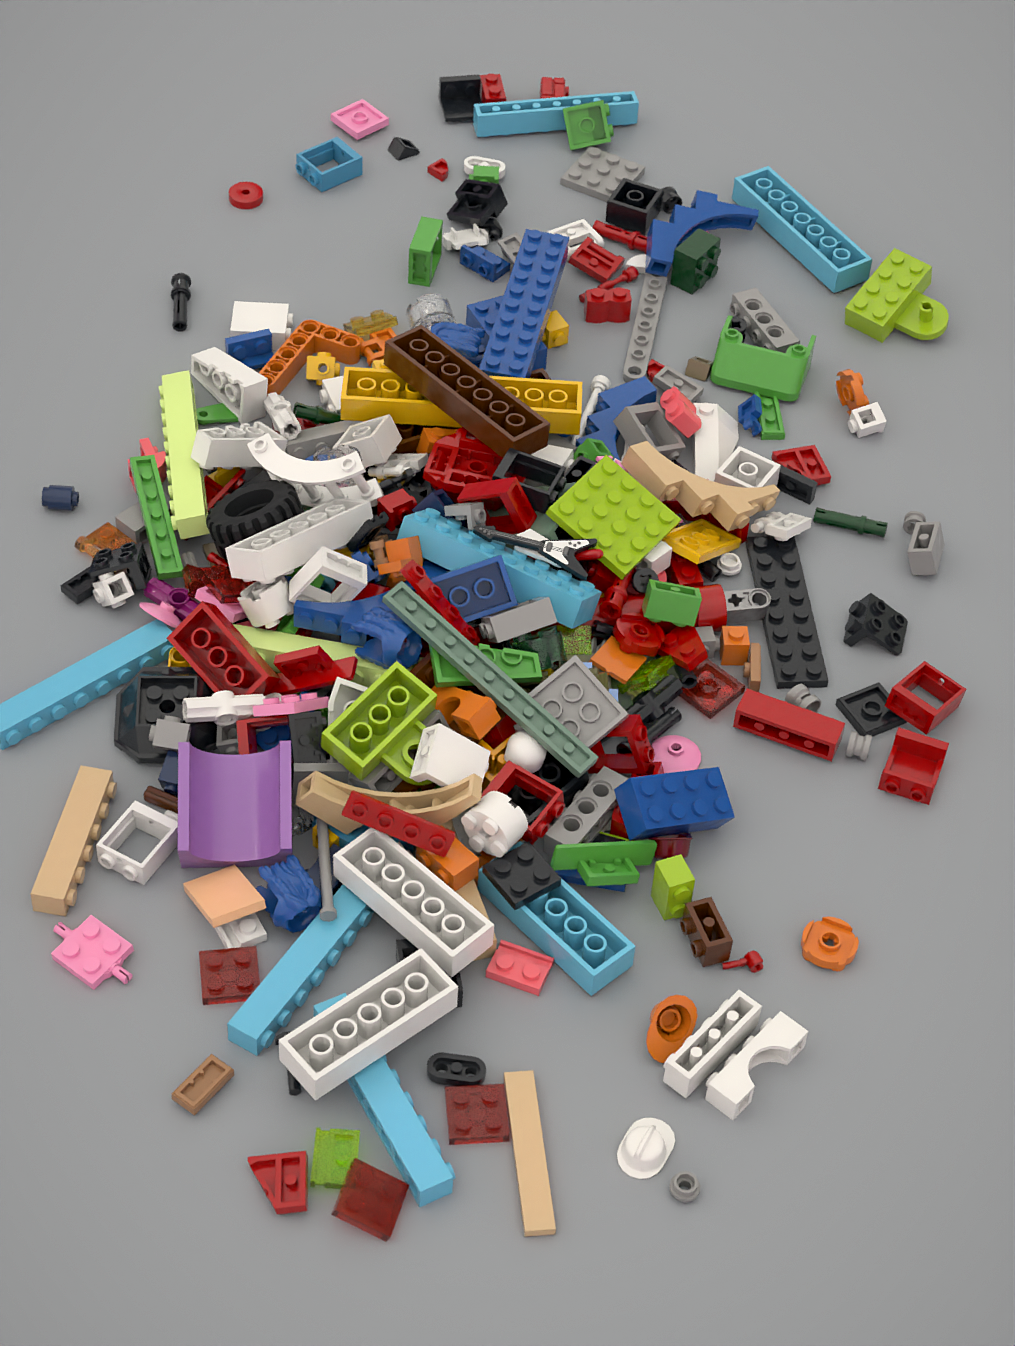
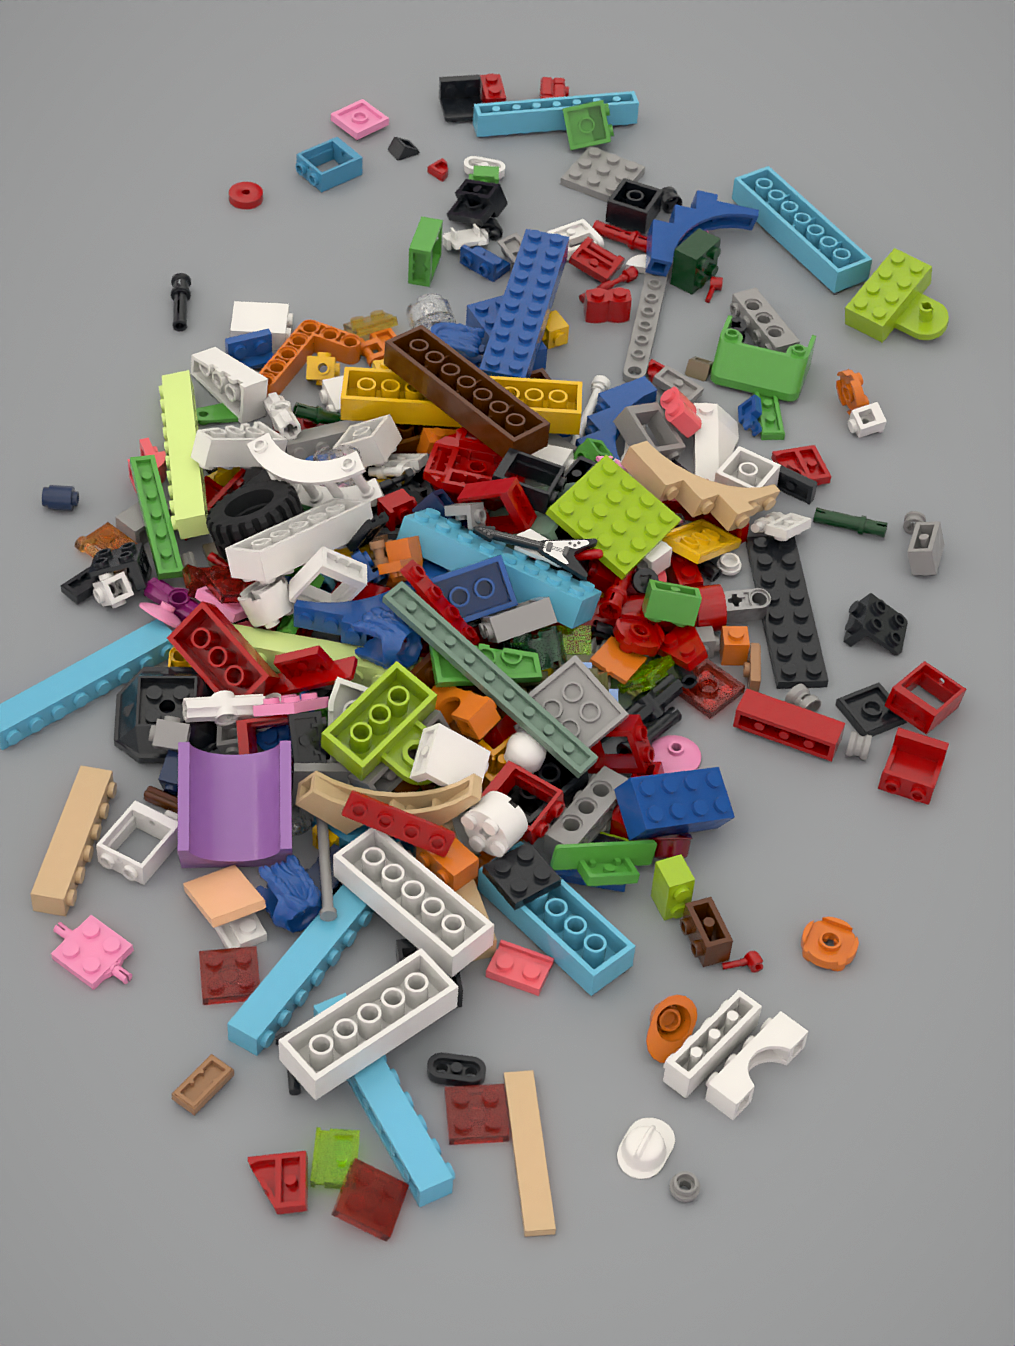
(715, 284): none -> red hand

